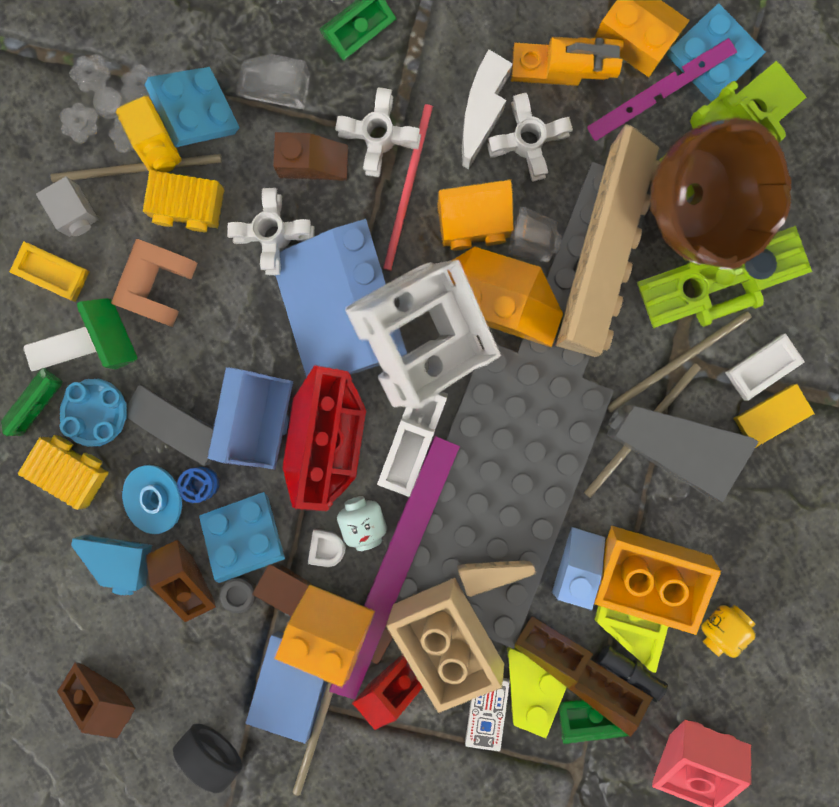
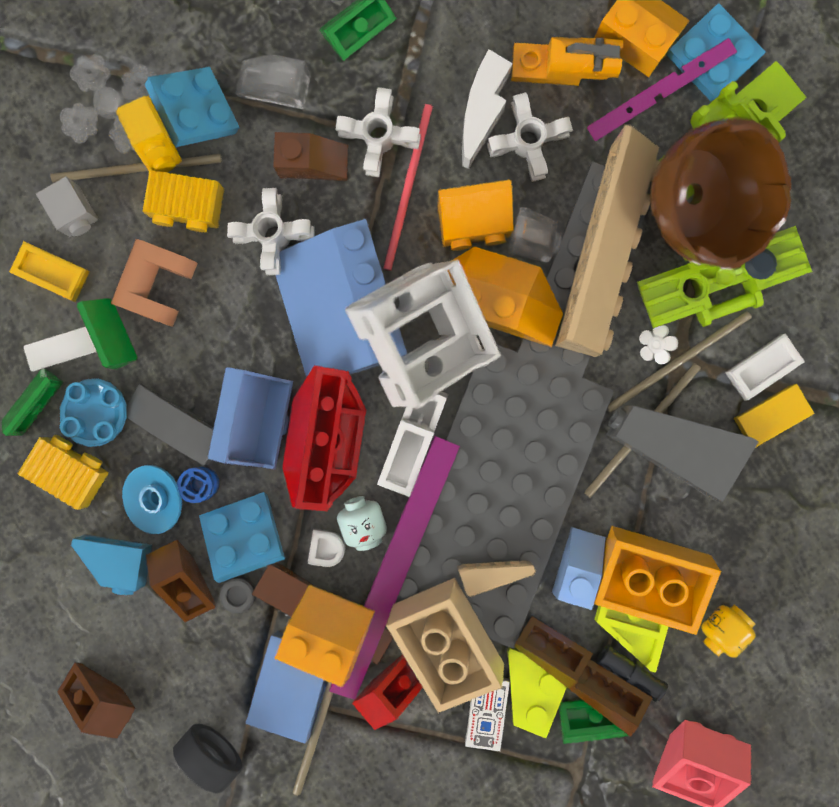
(658, 344): none -> white plant

